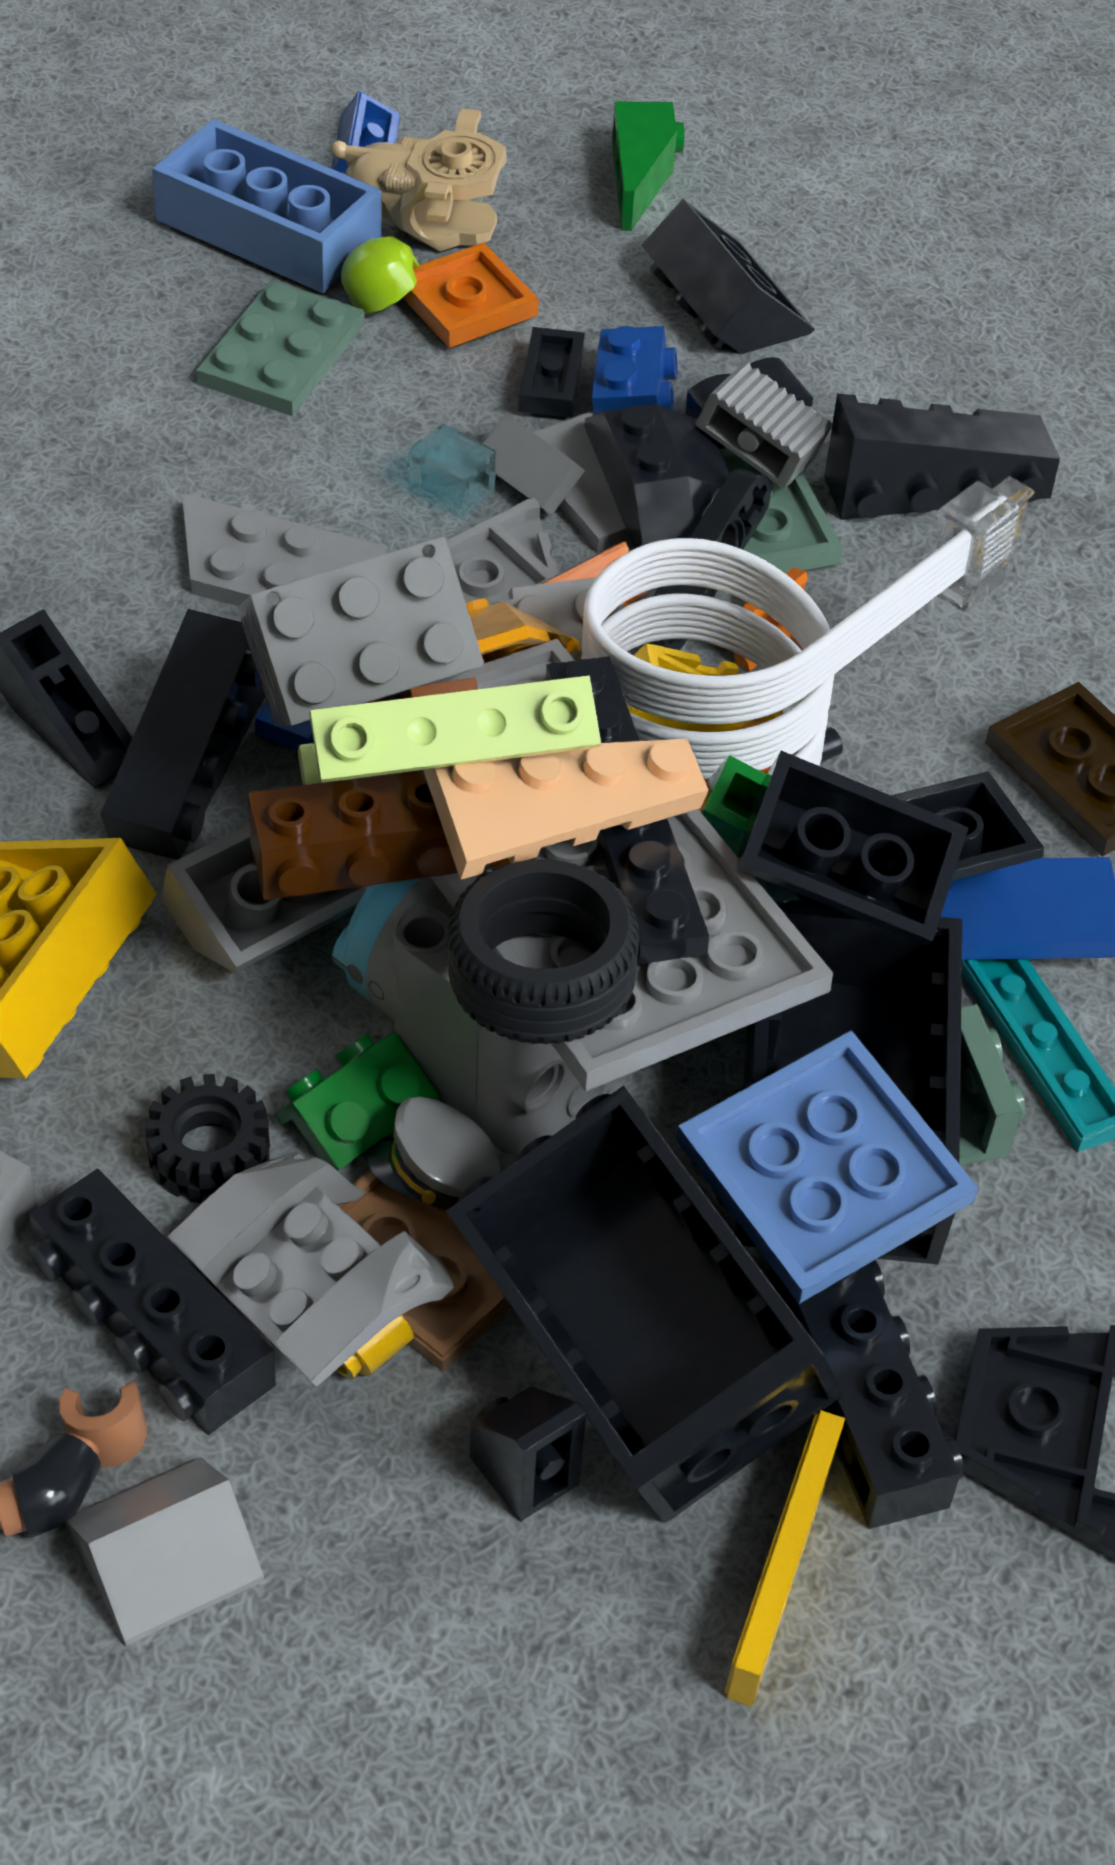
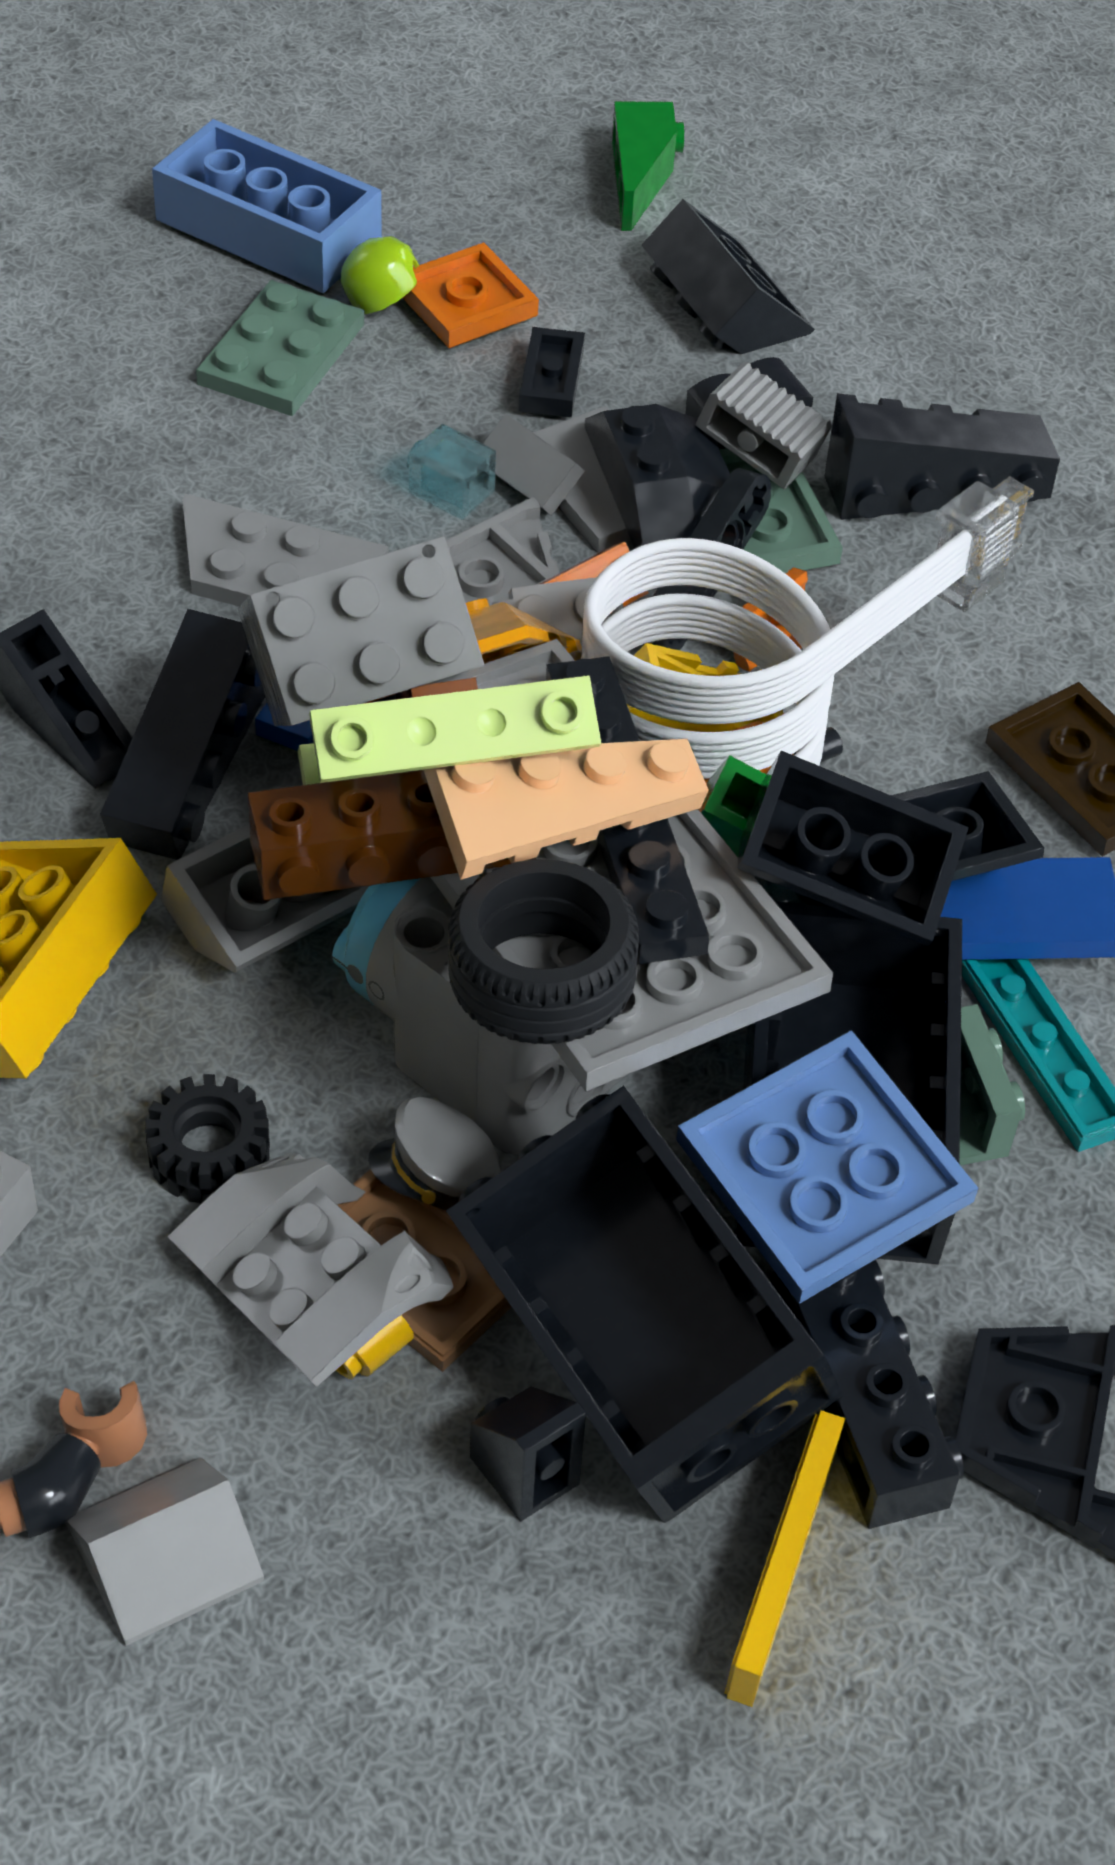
(151, 1302): black brick -> none
(357, 1101): green bracket -> none
(365, 123): blue slope -> none
(431, 182): tan helmet -> none
(634, 369): blue bracket -> none

